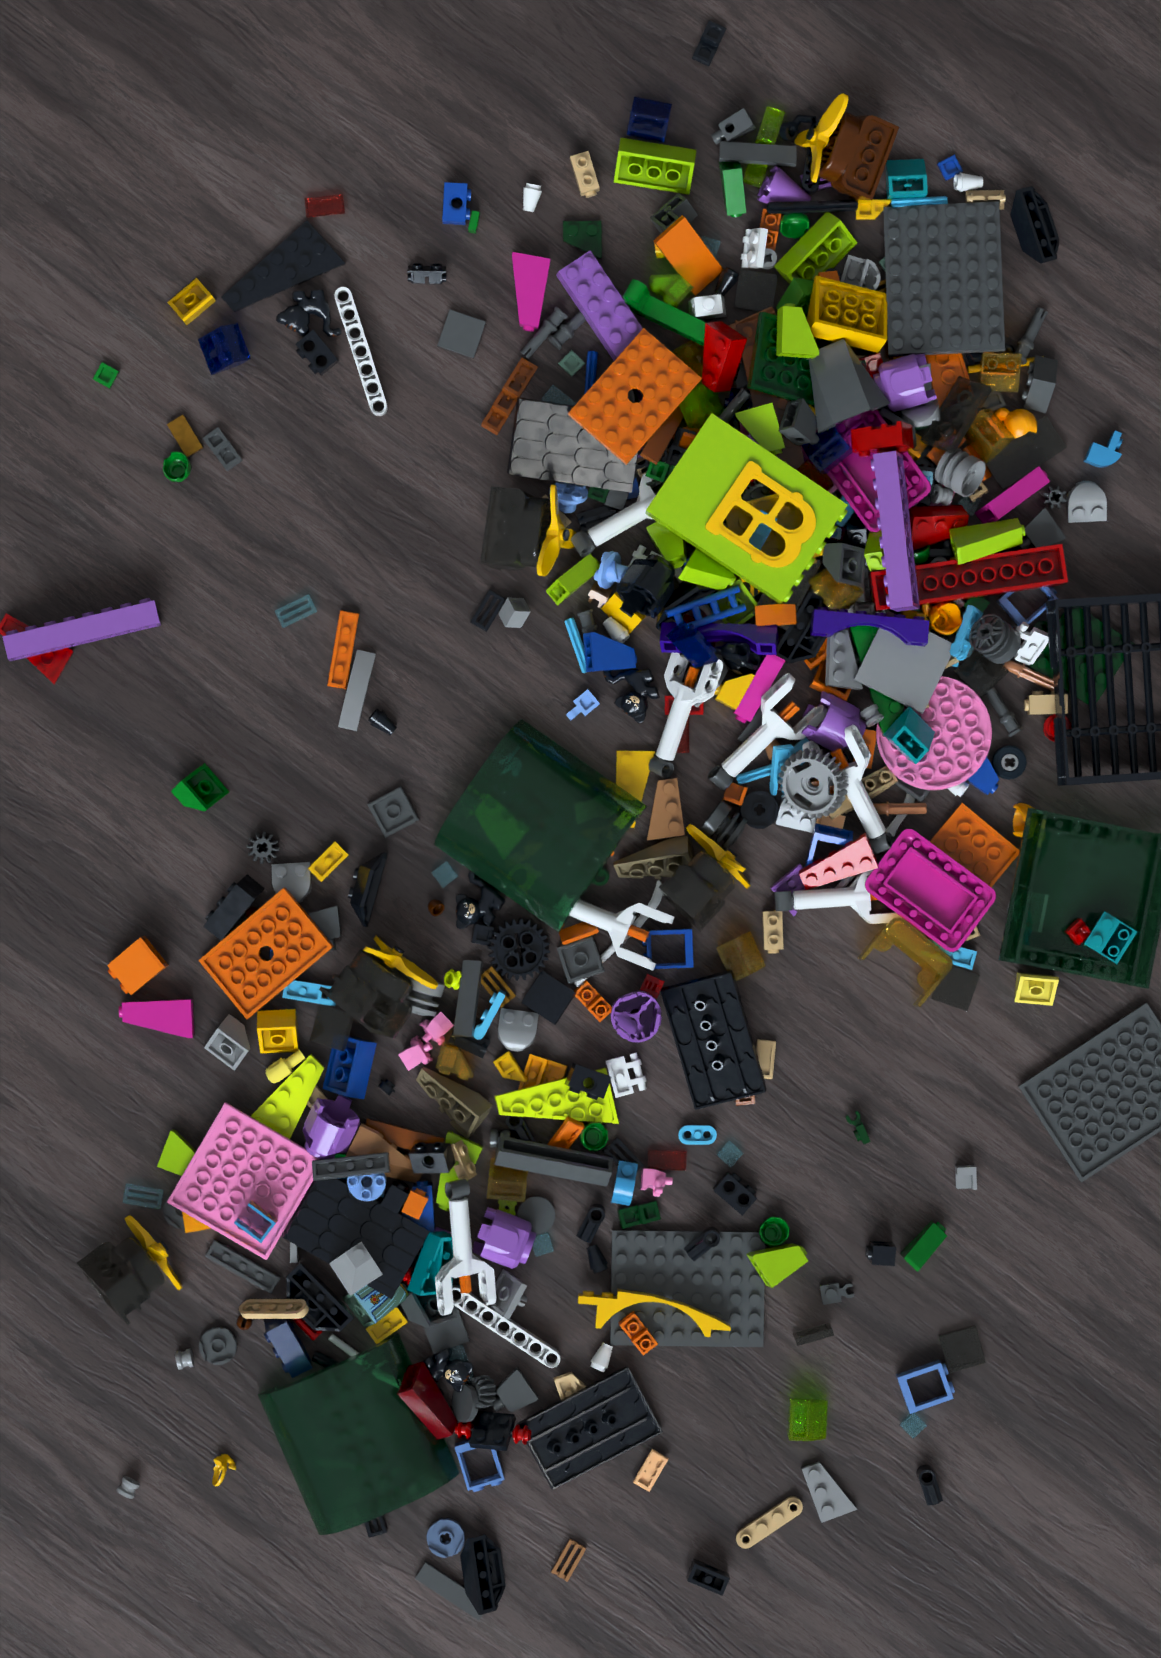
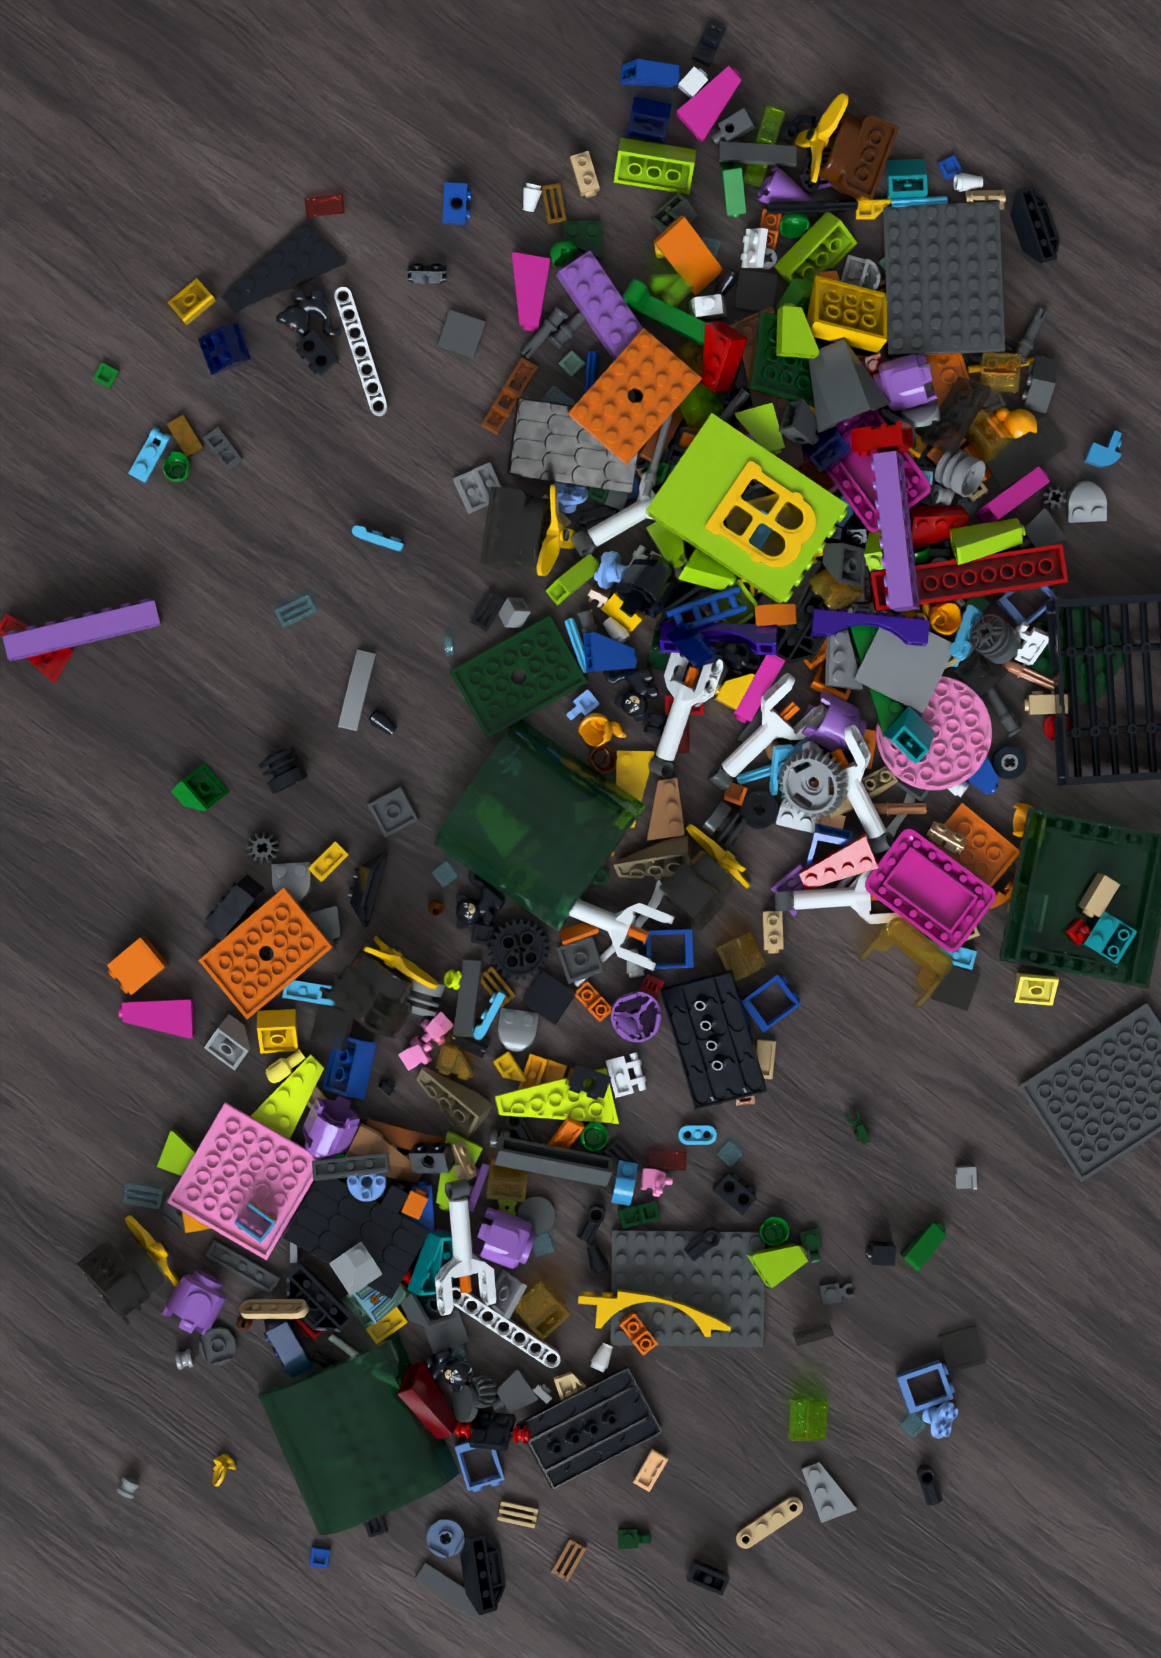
(149, 455): none -> medium azure plate
(196, 1301): none -> medium lavender piece
(283, 770): none -> black wheel
(319, 1556): none -> blue tile
(343, 649): orange tile -> none
(376, 538): none -> medium azure hinge
(448, 646): none -> clear light blue tile
(474, 220): green tile -> none
(475, 487): none -> light grey slope
(475, 1190): none -> medium lavender wing
(516, 1521): none -> tan tile
(542, 1310): none -> clear yellow slope
(543, 1392): none -> light grey plate
(548, 671): none -> dark green plate
(550, 221): none -> pearl gold tile
(562, 250): none -> green hair
(598, 730): none -> light orange hair
(602, 759): none -> reddish brown hair
(629, 1538): none -> dark green plate
(633, 969): none -> white cone
(649, 73): none -> blue slope
(651, 477): none -> light grey bar
(654, 724): none -> black wheel
(657, 659): none -> clear green slope
(693, 82): none -> white brick
(708, 104): none -> dark pink slope
(756, 1016): none -> blue window
(811, 1241): none -> dark green plate
(871, 715): light grey wheel -> none
(940, 1418): none -> light blue plate
(954, 841): none -> tan hinge
(1001, 898): none -> orange slope
(1098, 895): none -> tan brick

